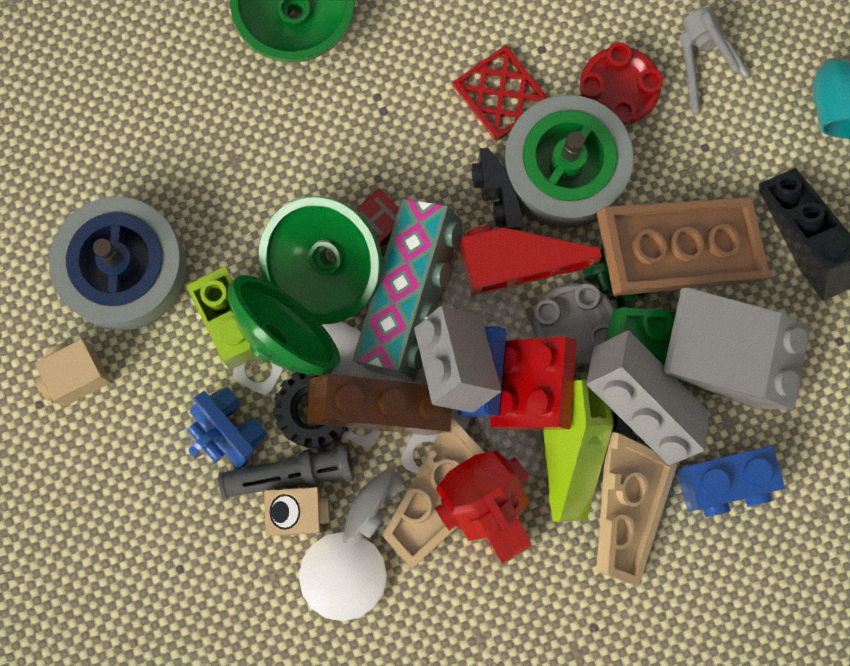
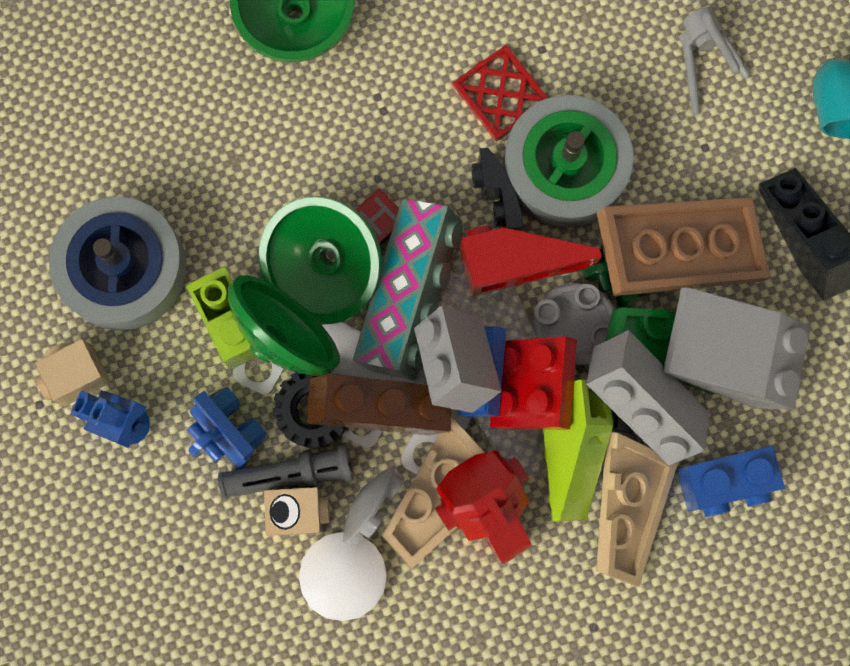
(112, 417): none -> blue hips
(622, 82): red dish -> none

